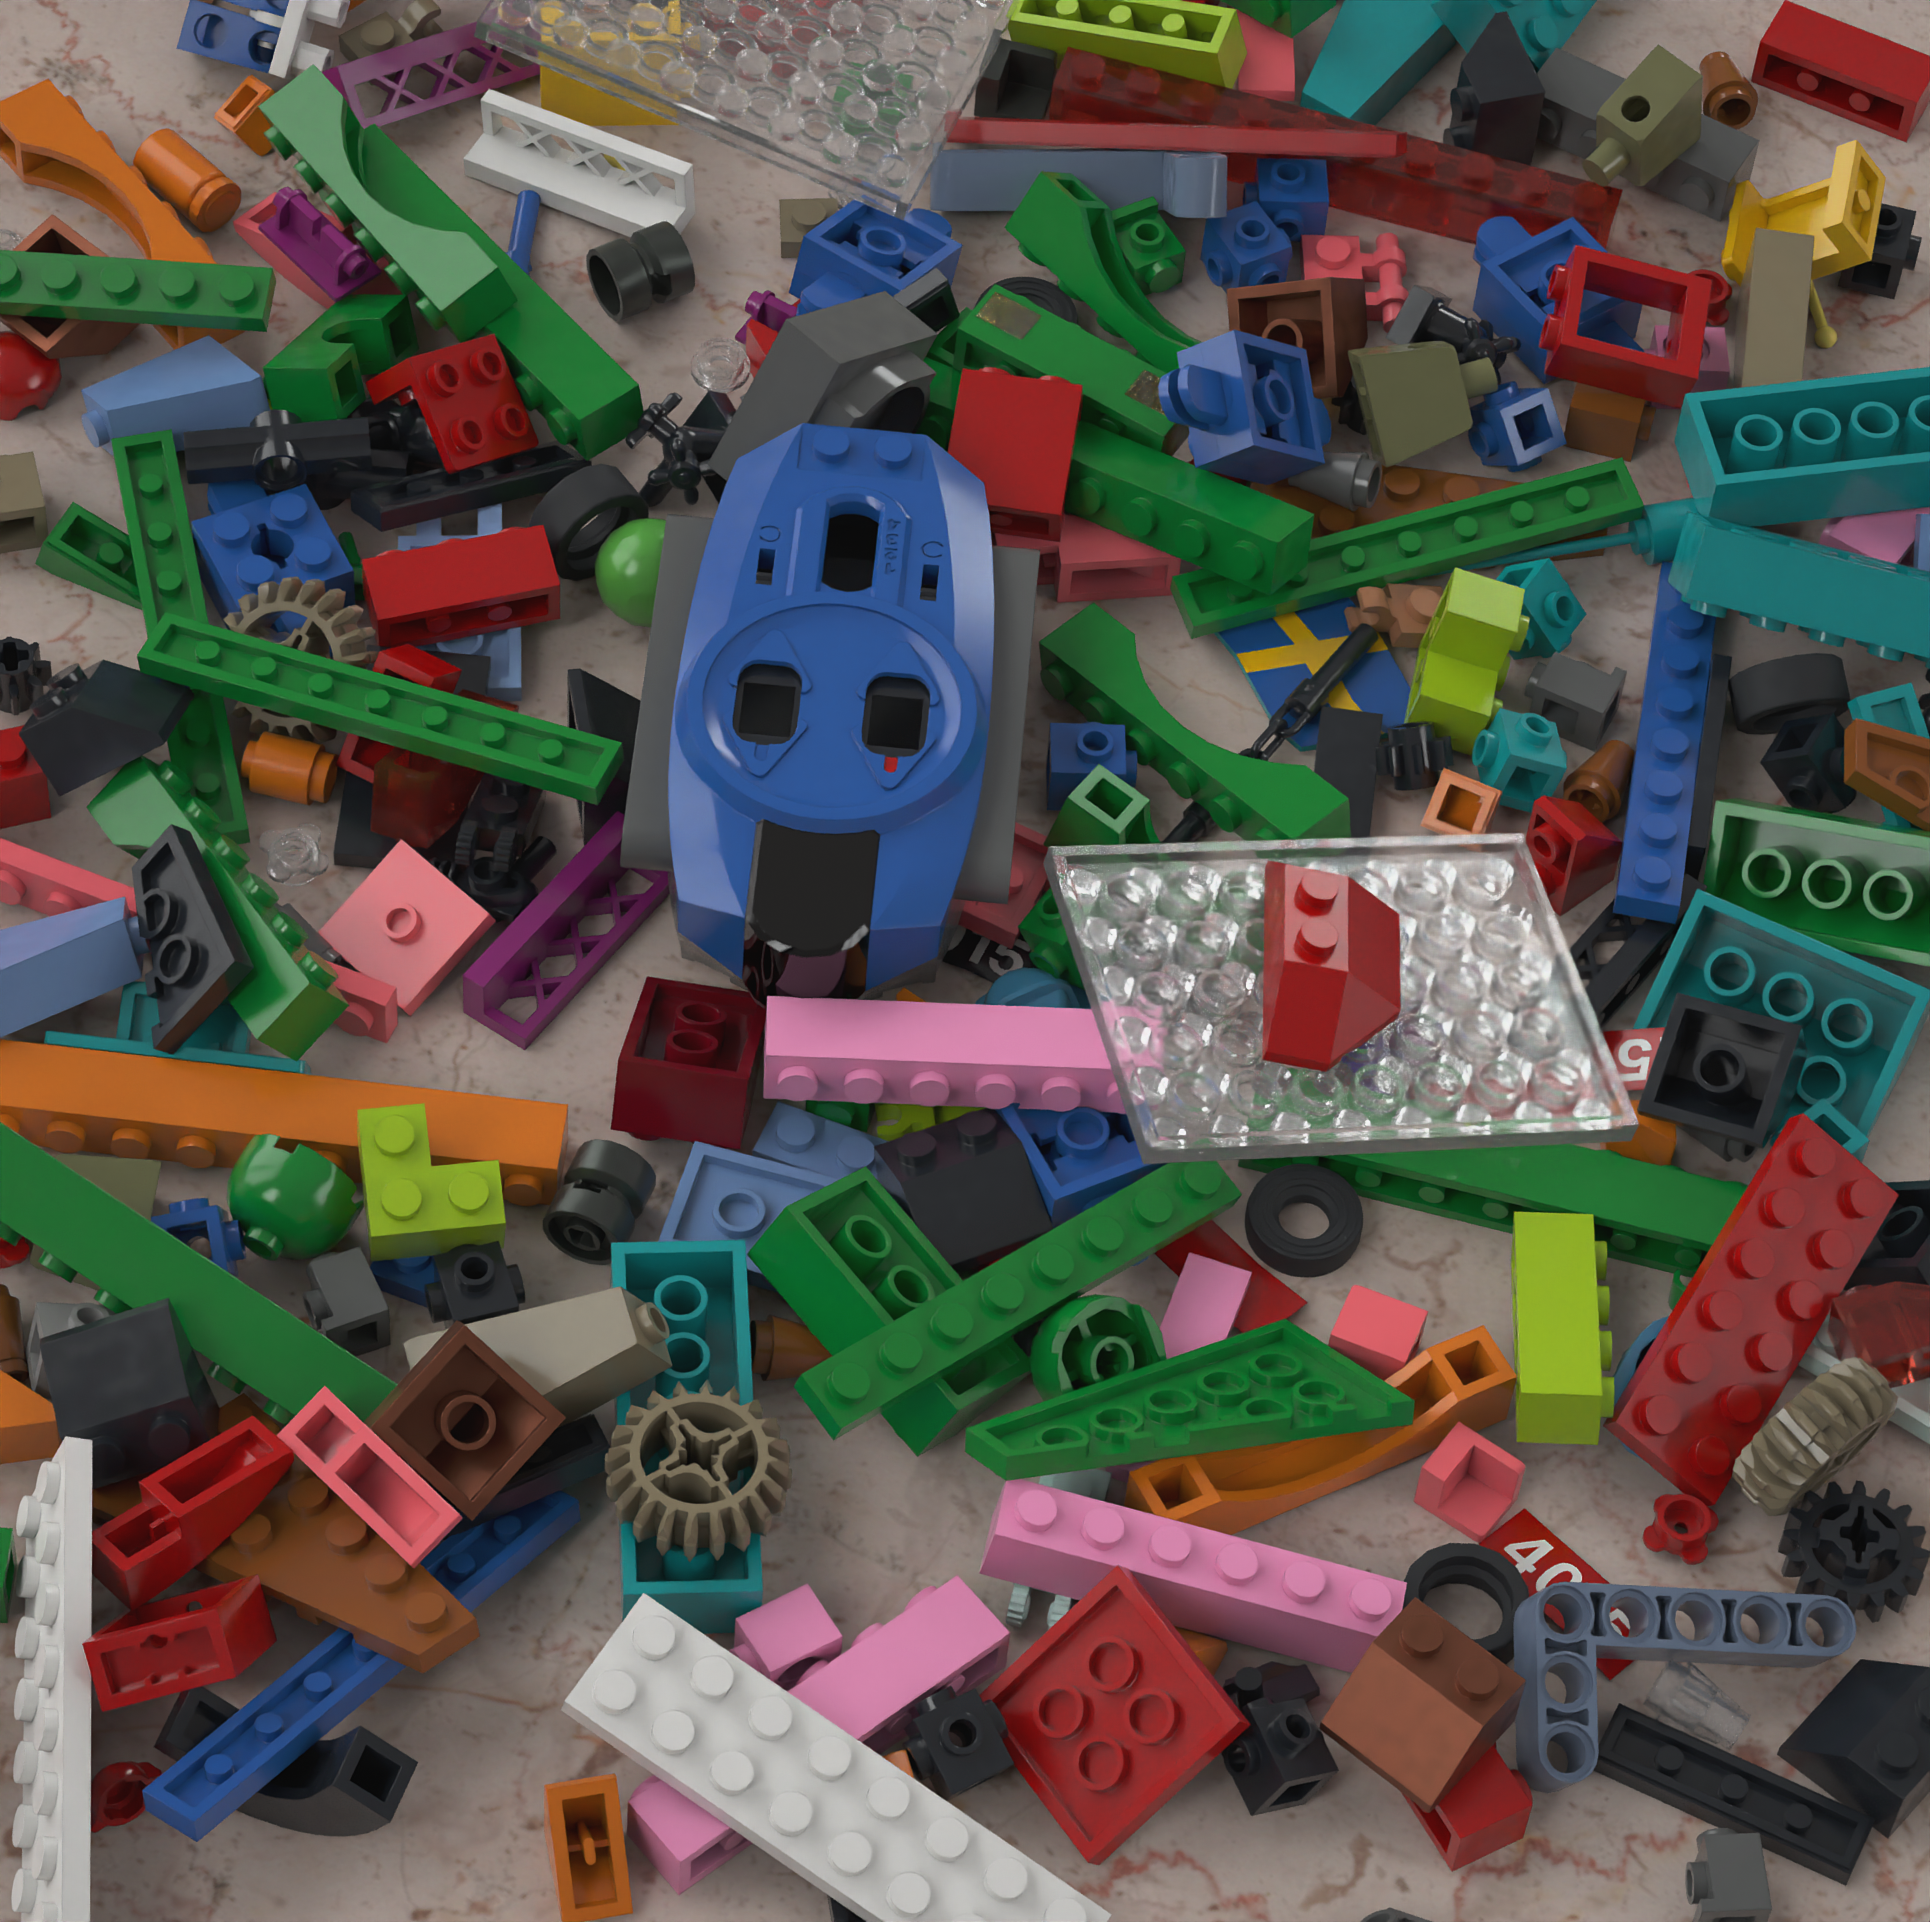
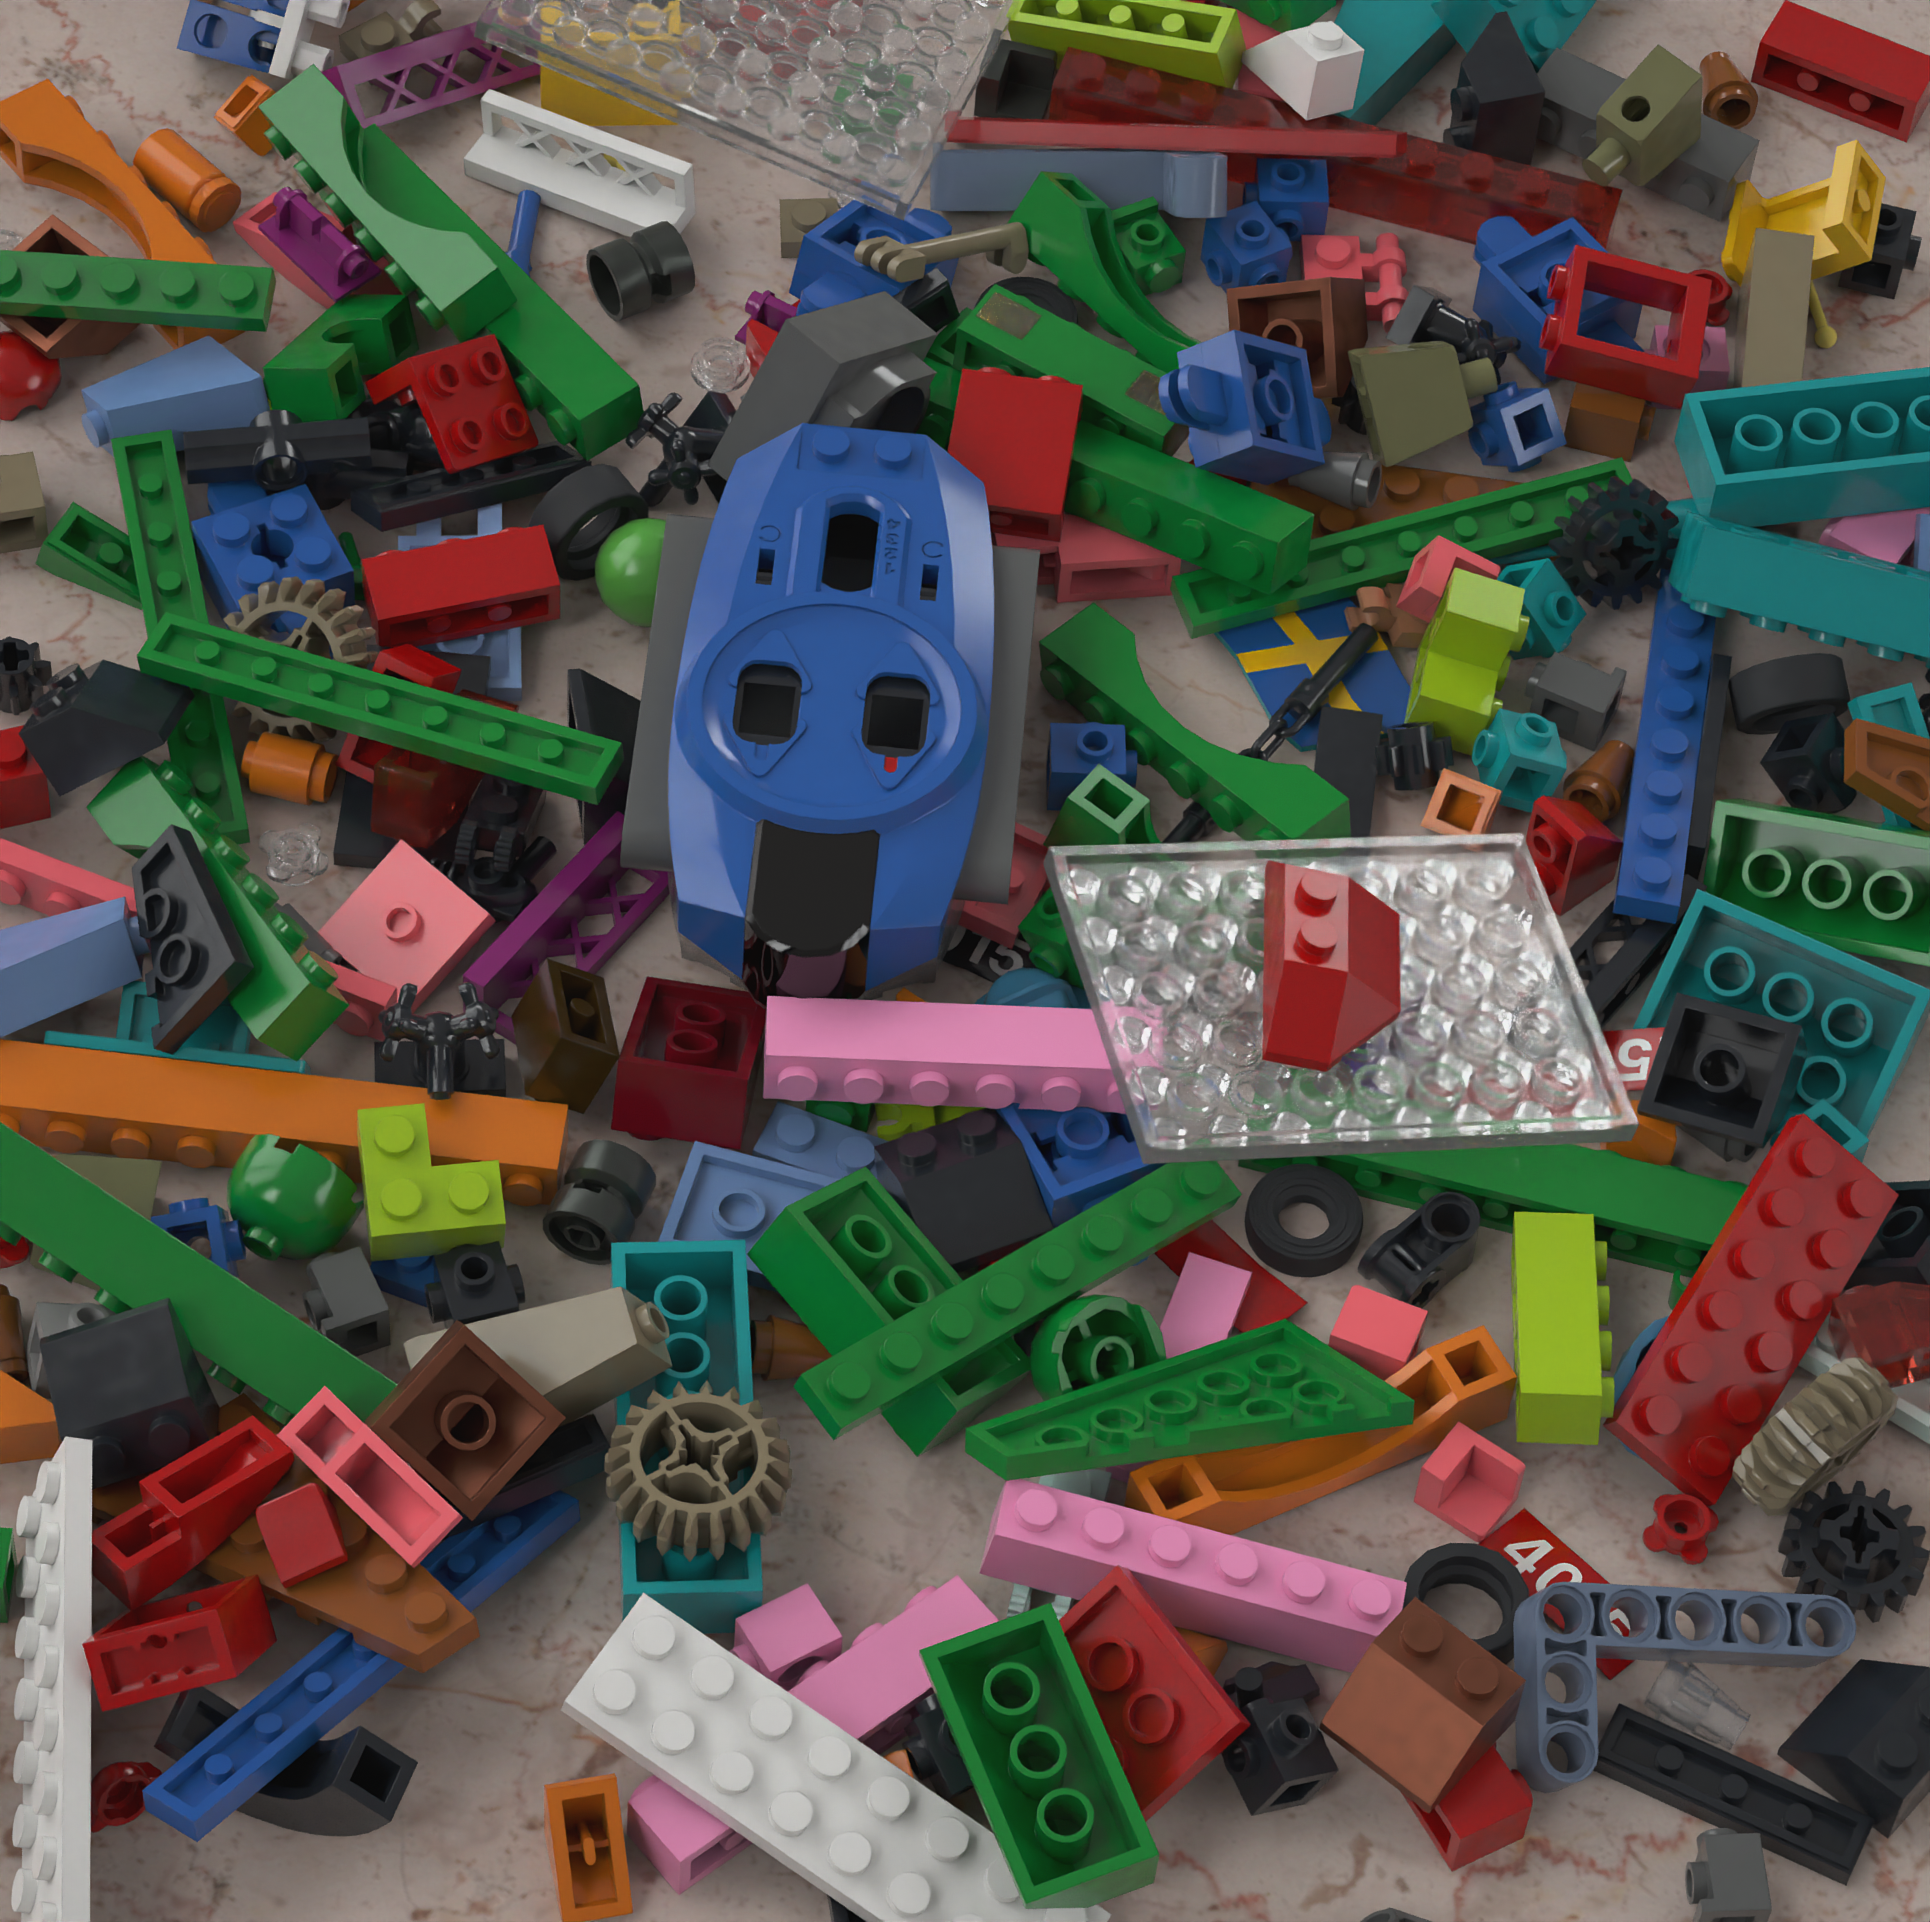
(301, 1534): none -> red slope
(438, 1048): none -> black piece
(565, 1036): none -> dark brown brick
(1004, 246): none -> dark tan hinge
(1042, 1762): none -> green slope
(1310, 68): none -> white slope
(1417, 1259): none -> black piece
(1432, 571): none -> coral panel
(1615, 542): none -> black gear

